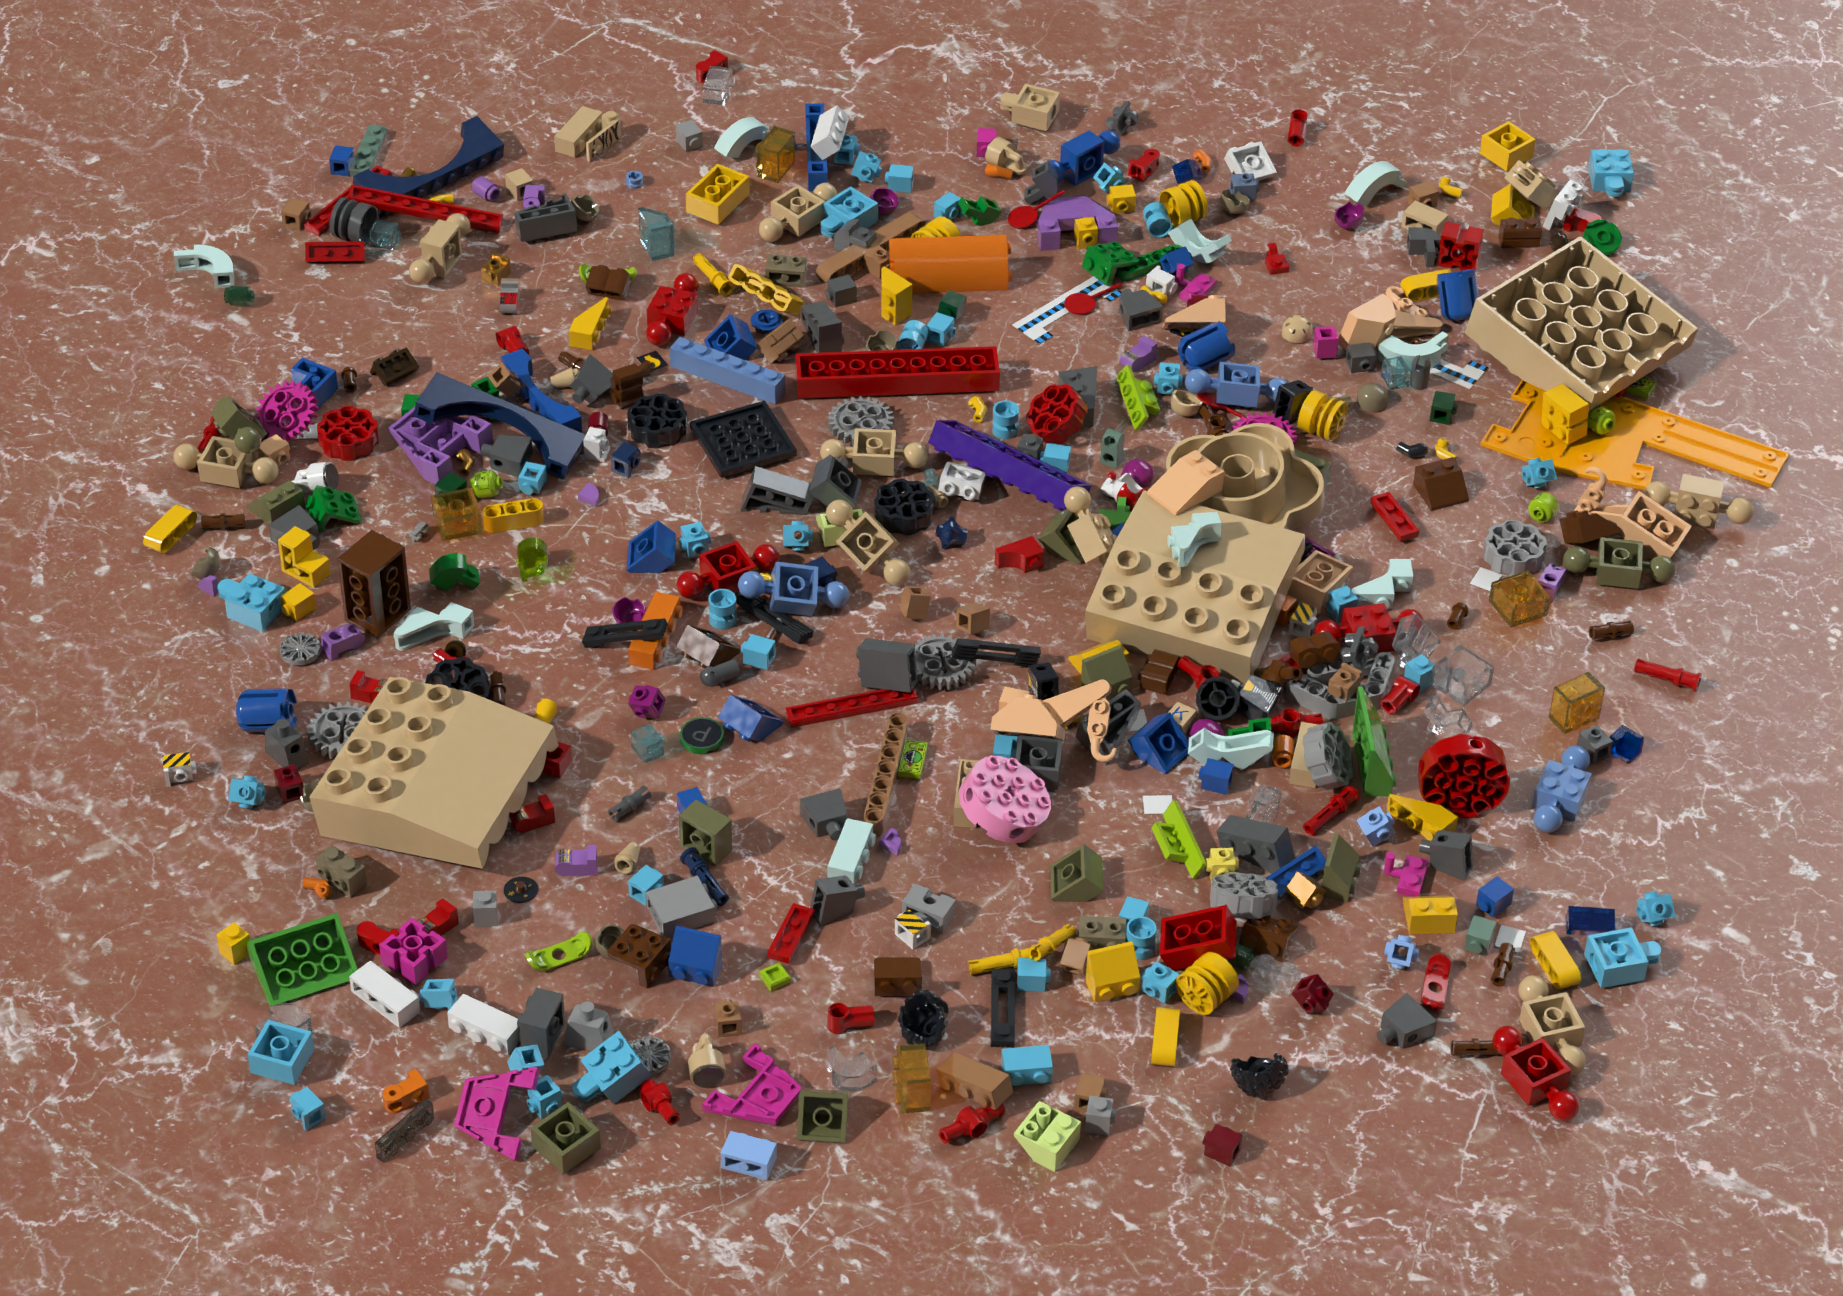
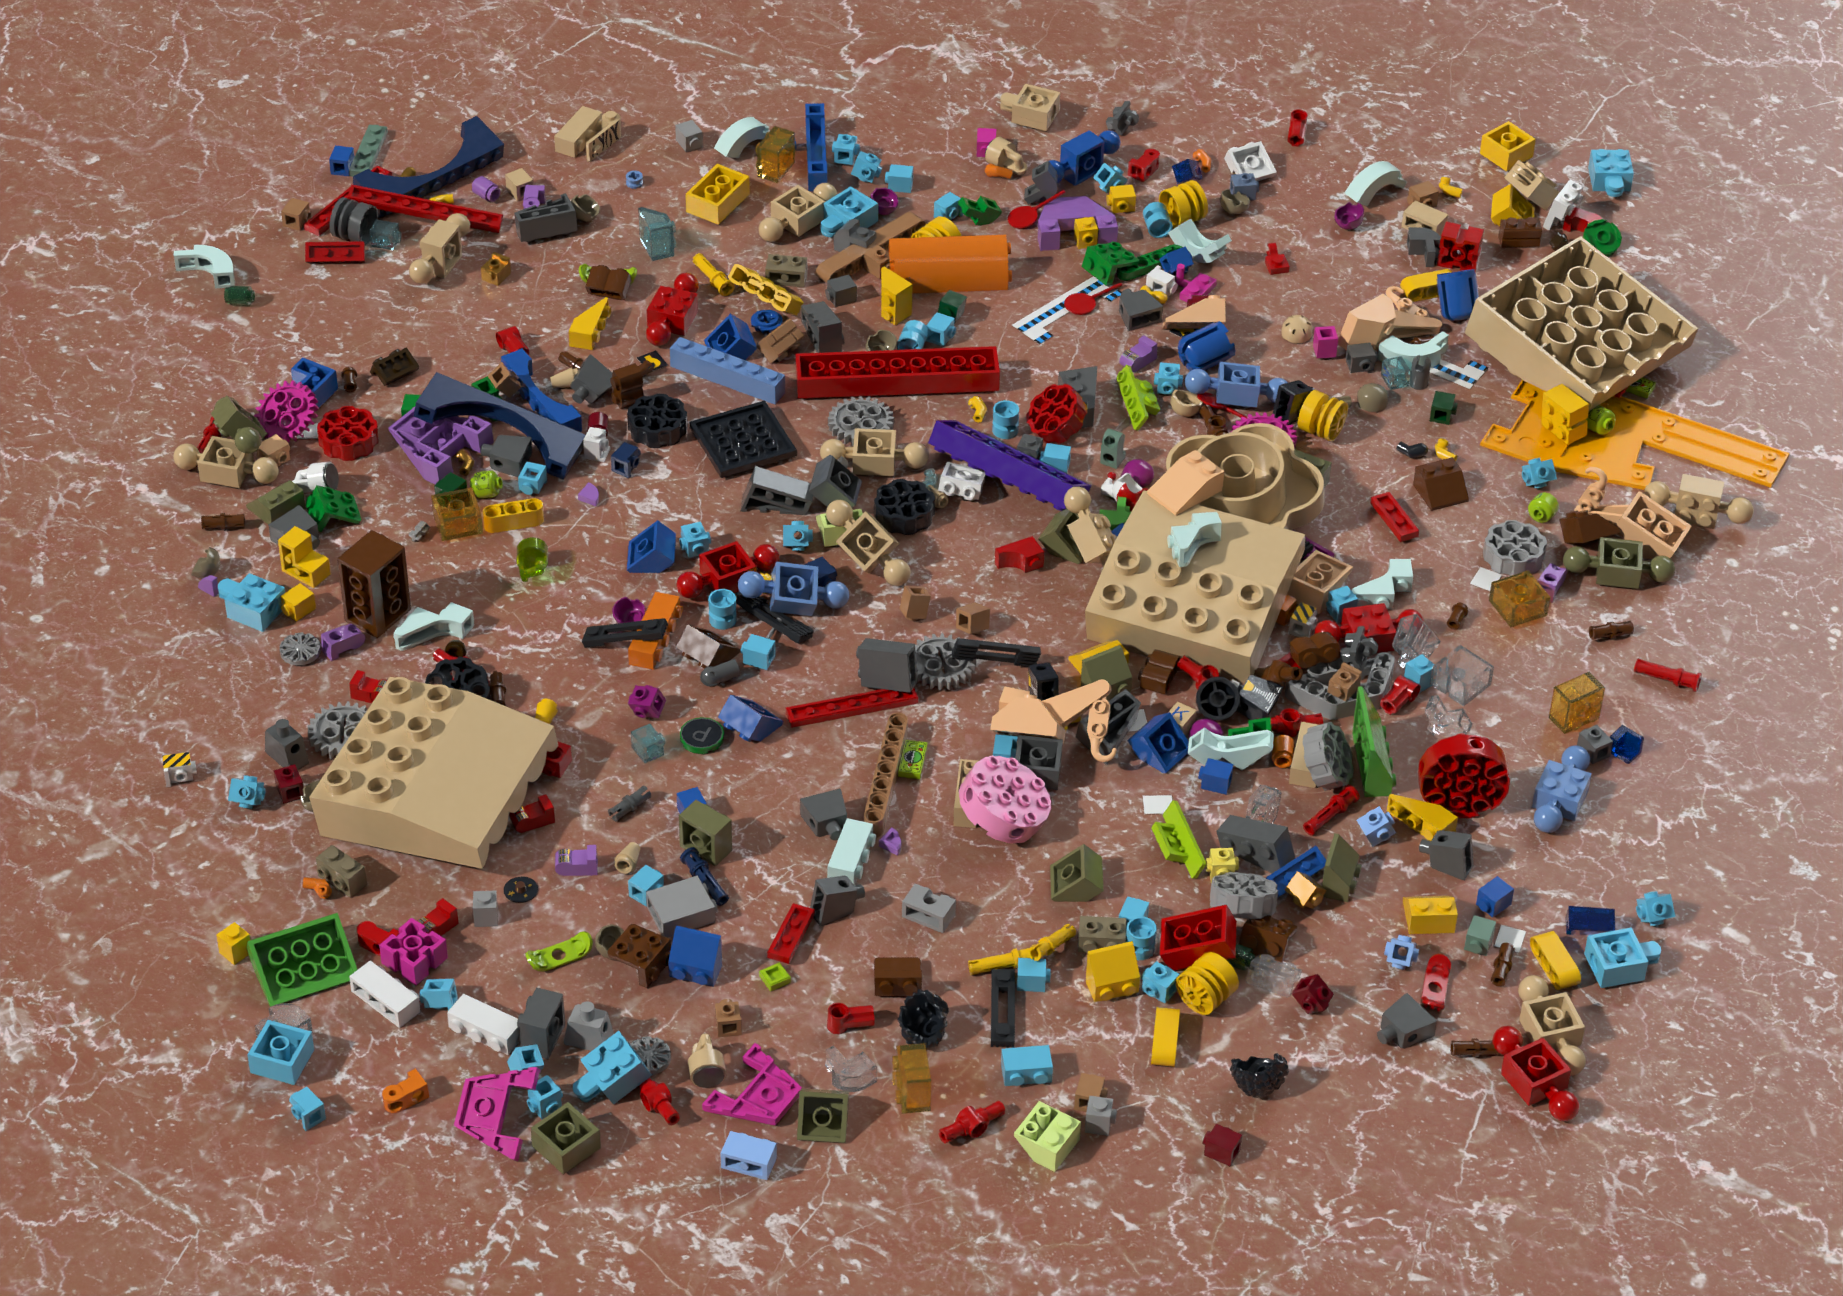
(170, 528): yellow beam -> none
(264, 707): blue cylinder -> none
(404, 1130): clear smoke plate -> none
(453, 568): green brick -> none
(509, 295): leg -> none
(715, 59): red leg -> none
(718, 85): clear brick -> none
(829, 132): white brick -> none
(912, 929): white brick -> none
(951, 533): dark blue rock -> none
(974, 1080): medium nougat brick -> none
(1075, 956): medium nougat brick -> none
(1242, 992): medium lavender tile -> none
(1410, 876): dark pink plate -> none

